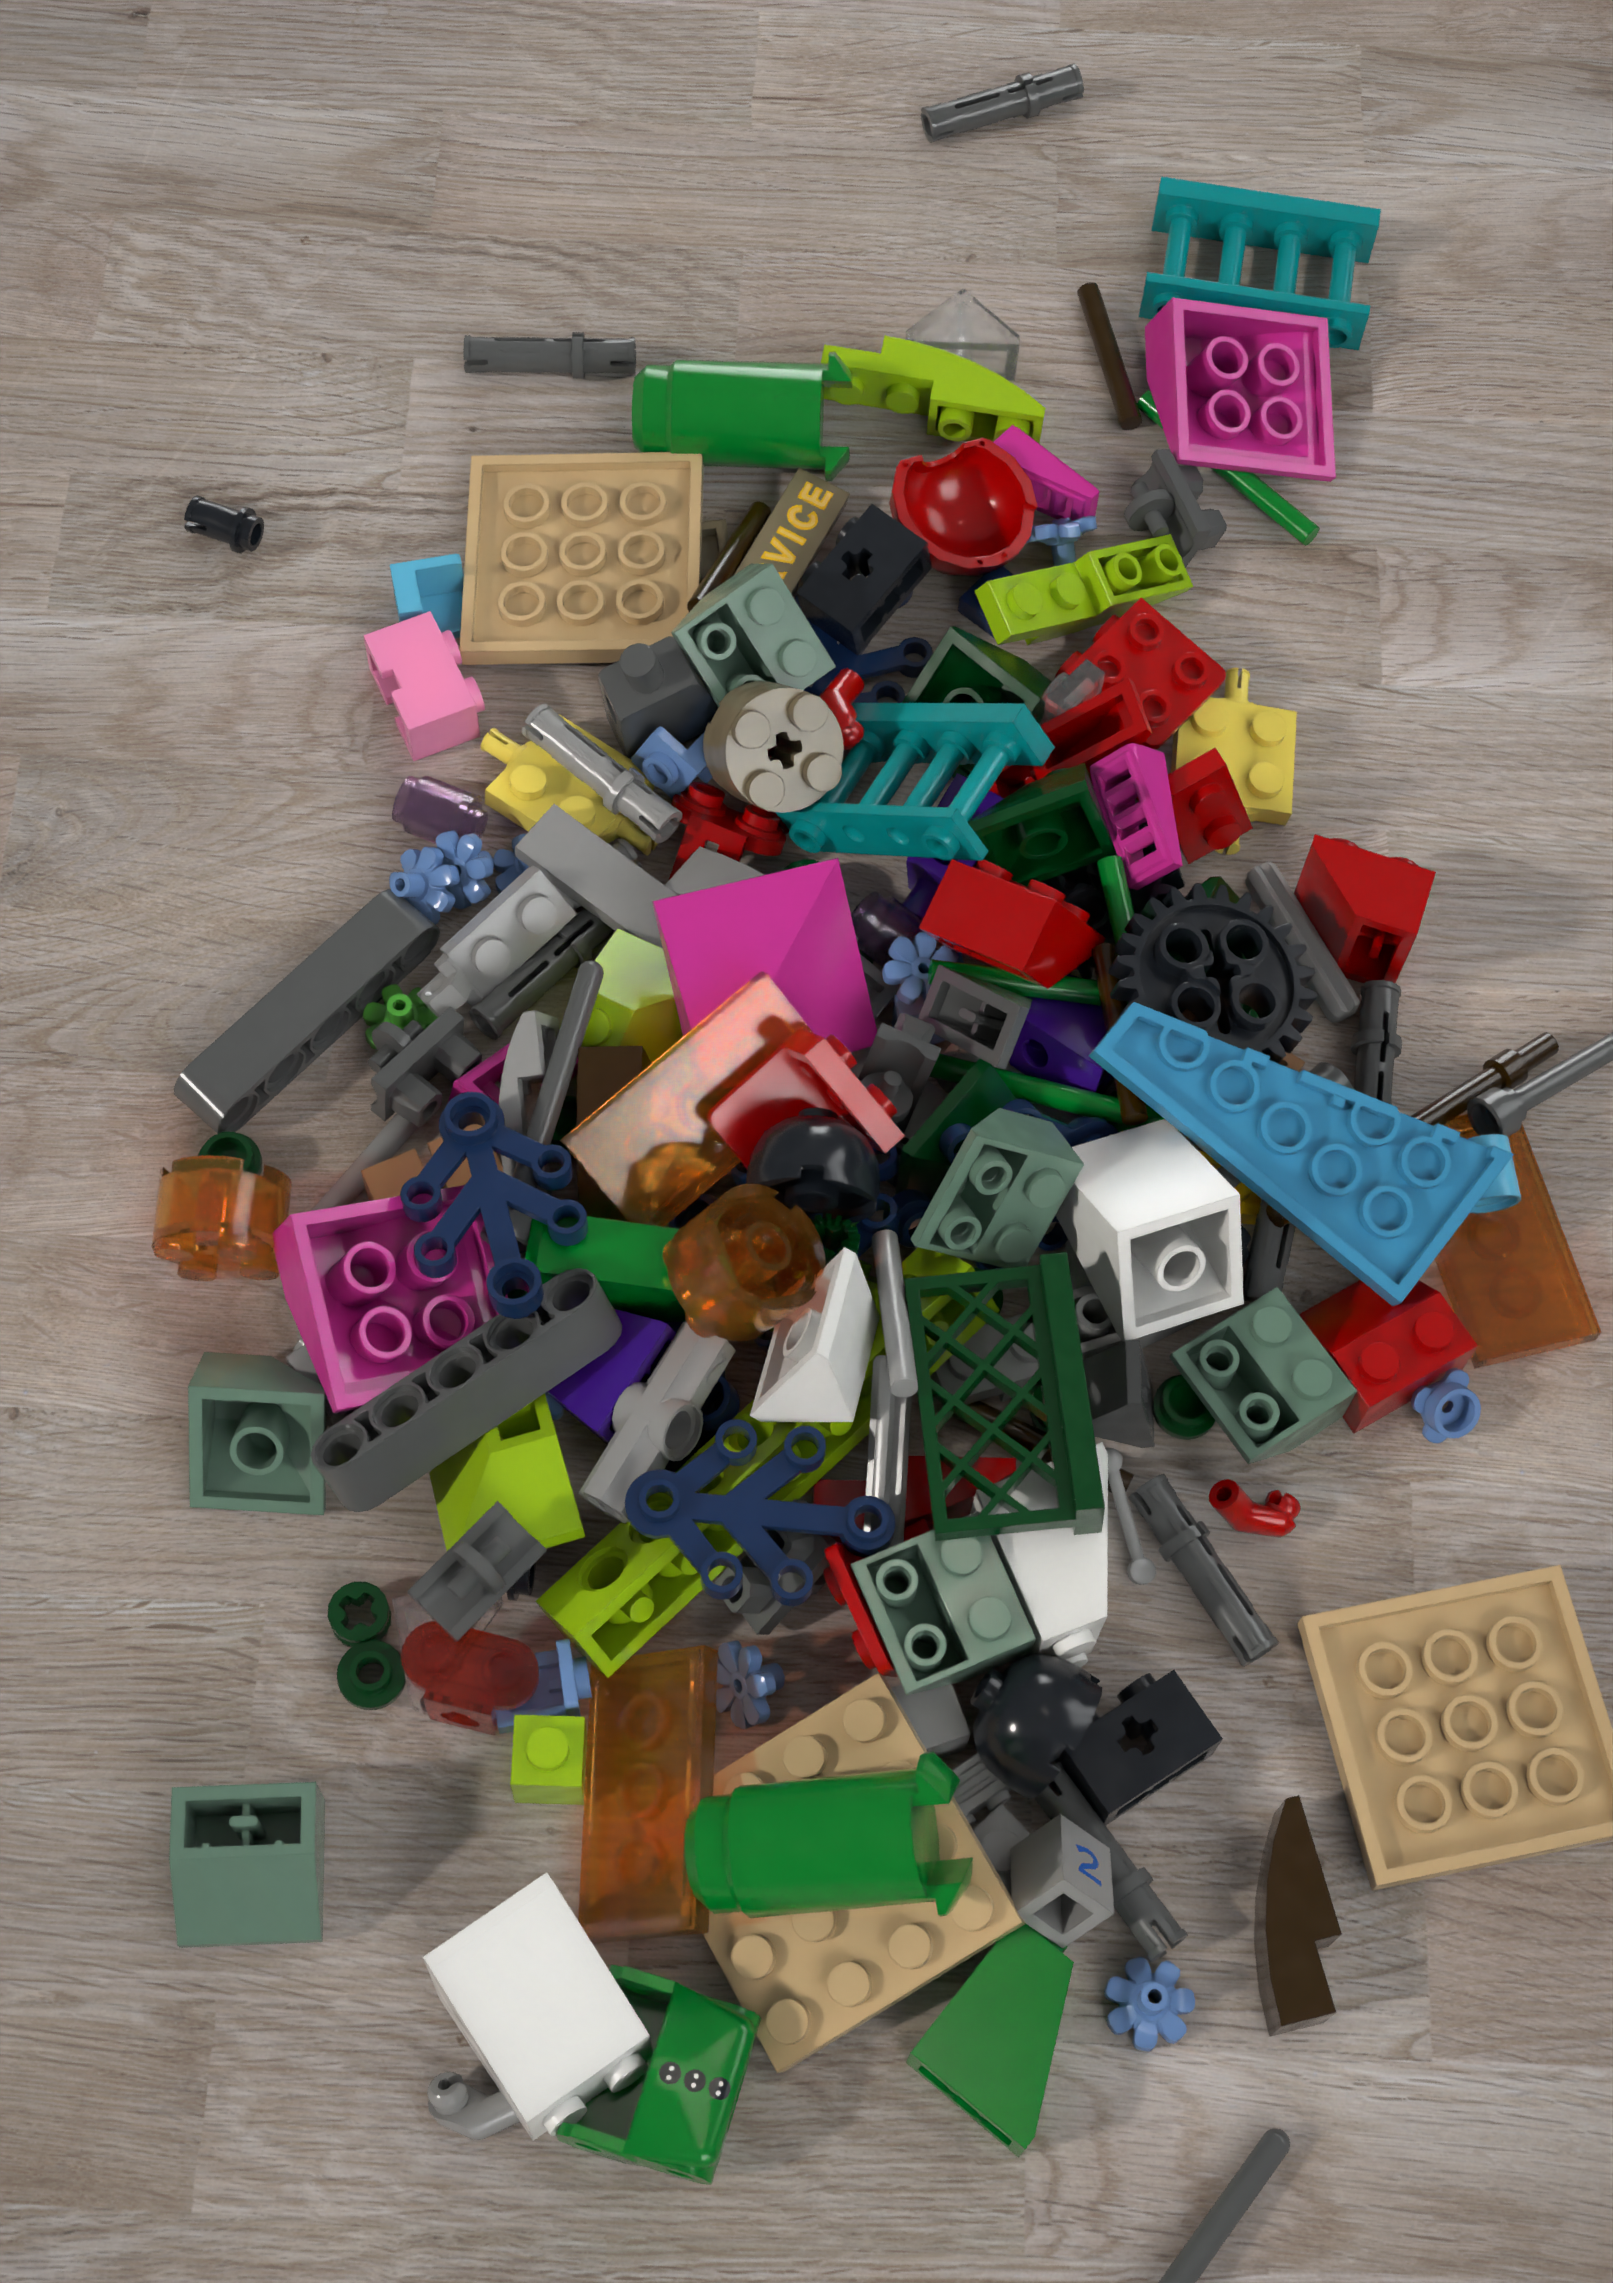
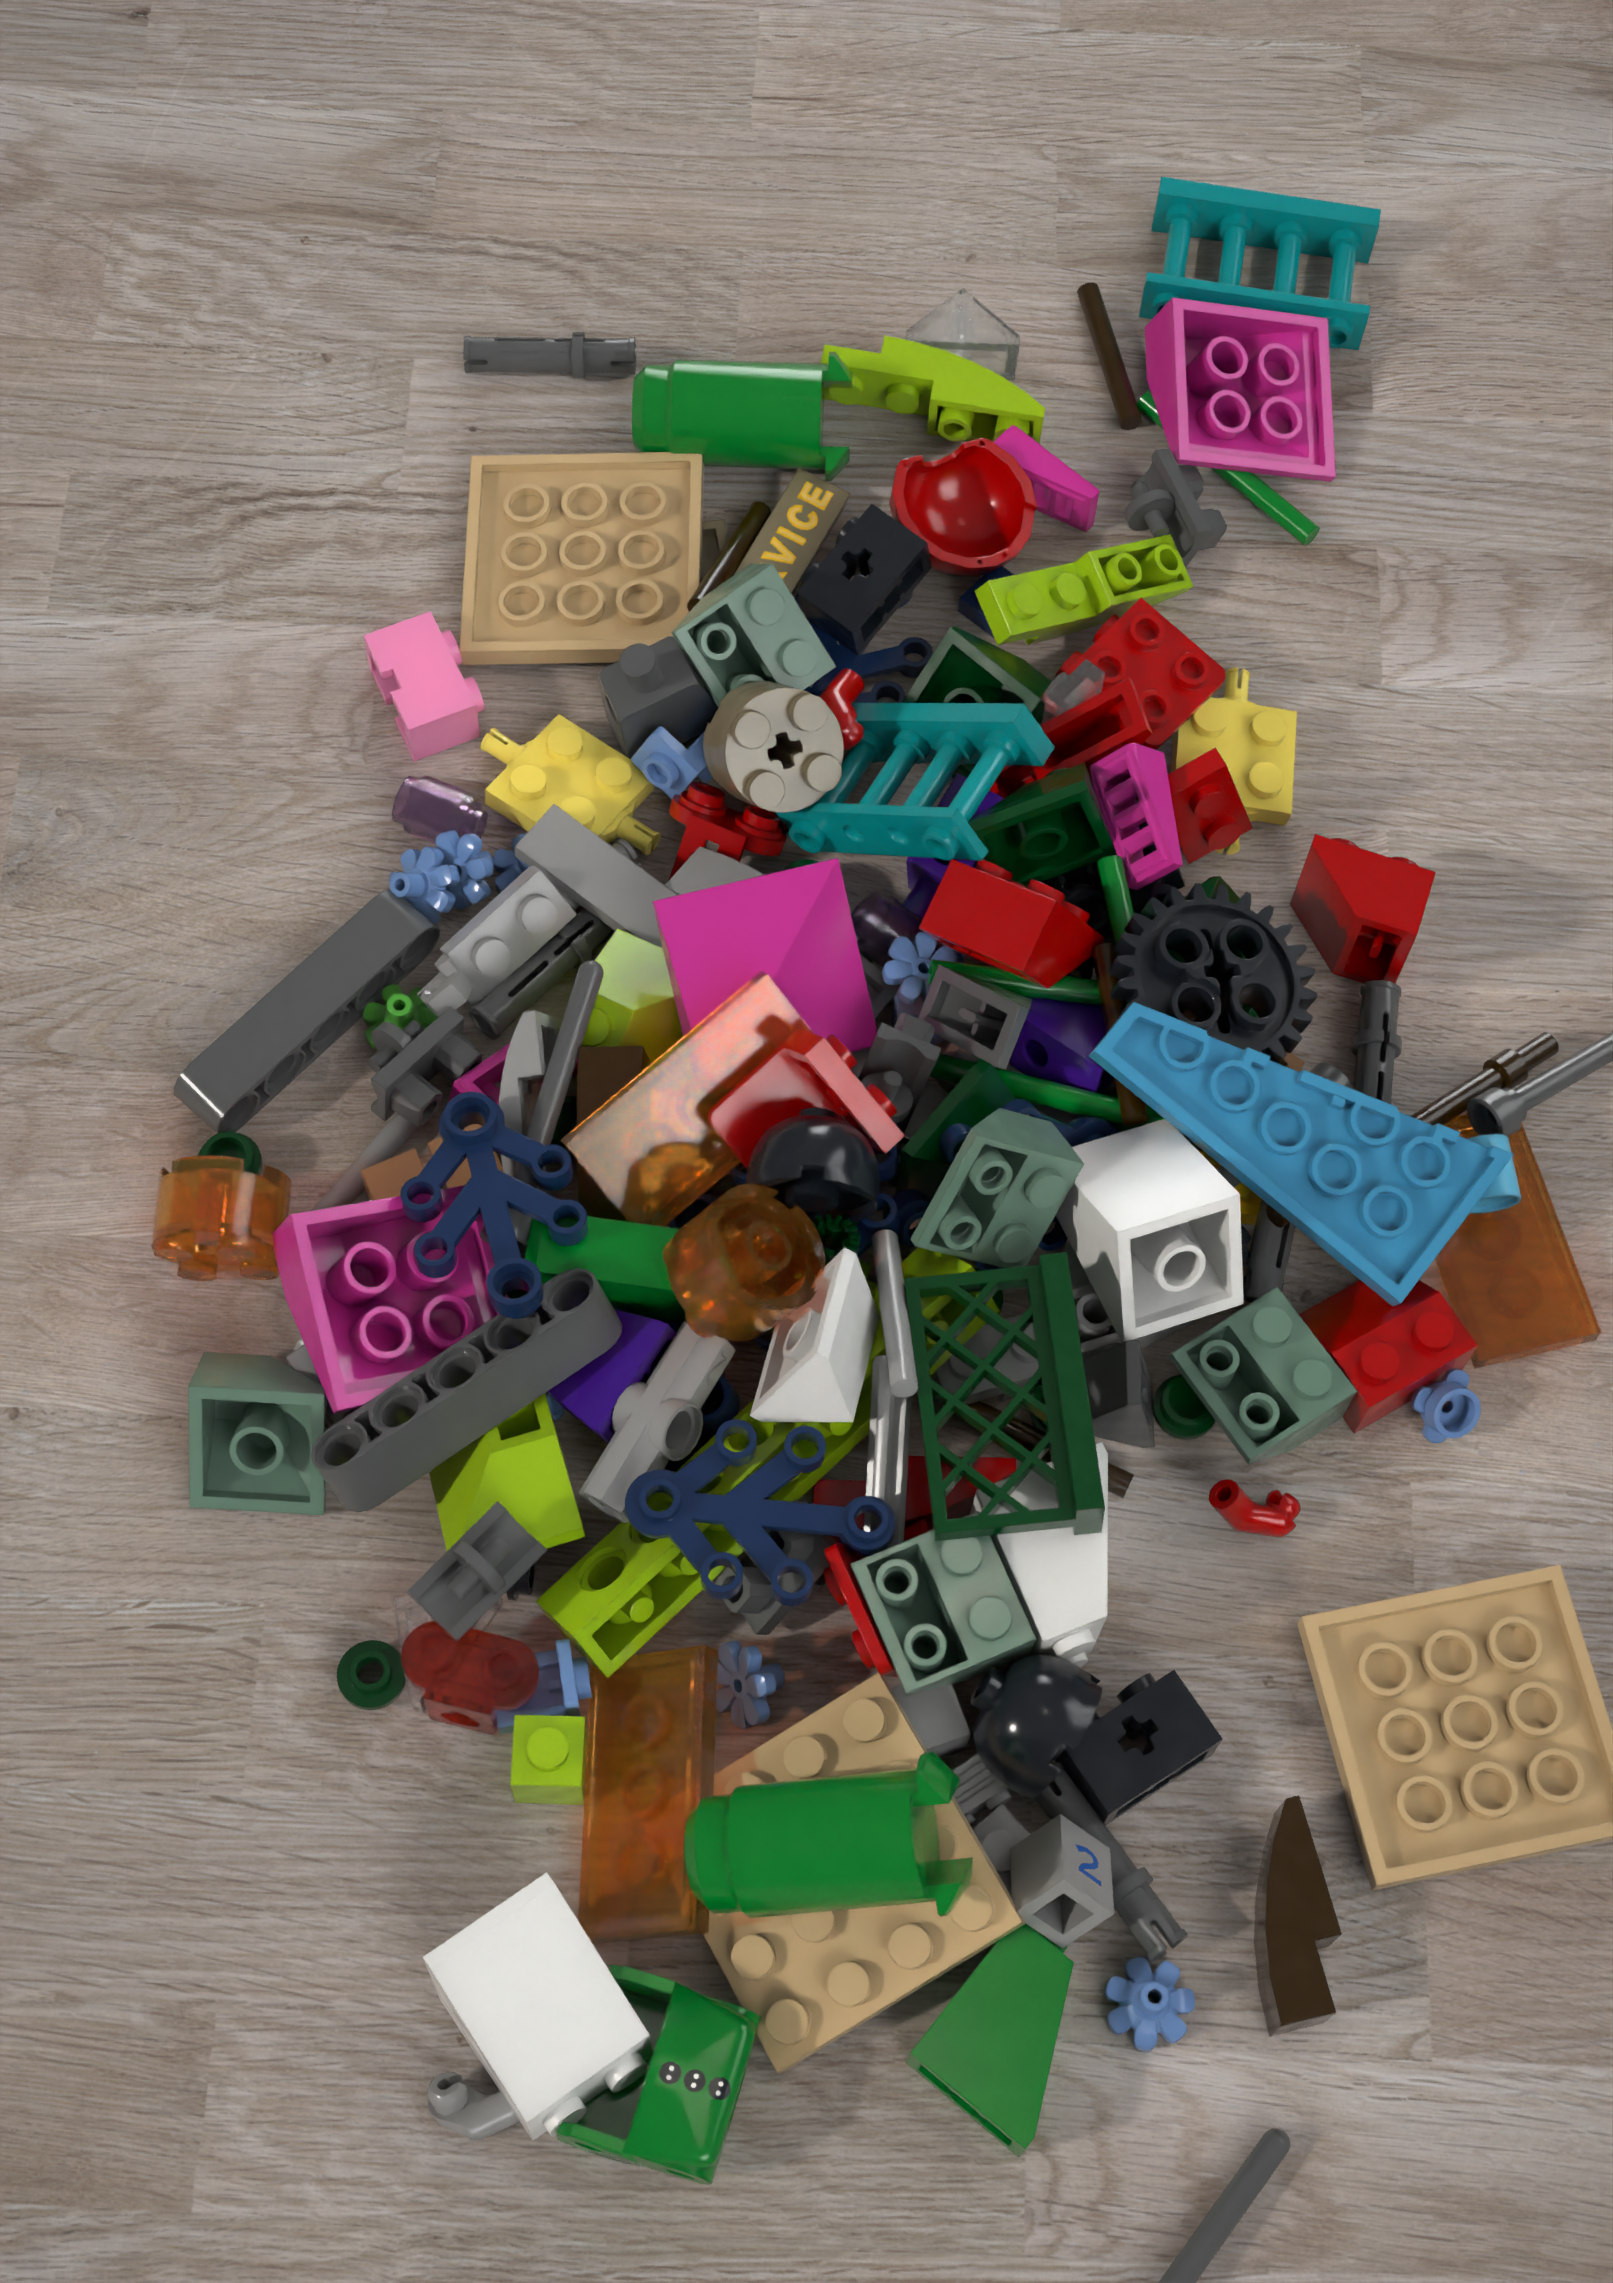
(235, 527): black pin -> none
(247, 1864): sand green slope -> none
(357, 1594): dark green bush -> none
(431, 586): medium azure panel -> none
(620, 789): light grey pin -> none
(1022, 97): dark grey pin -> none
(1062, 535): medium blue plant -> none
(1141, 1569): light grey hinge -> none
(1211, 1581): dark grey pin -> none
(1332, 988): light grey axle -> none

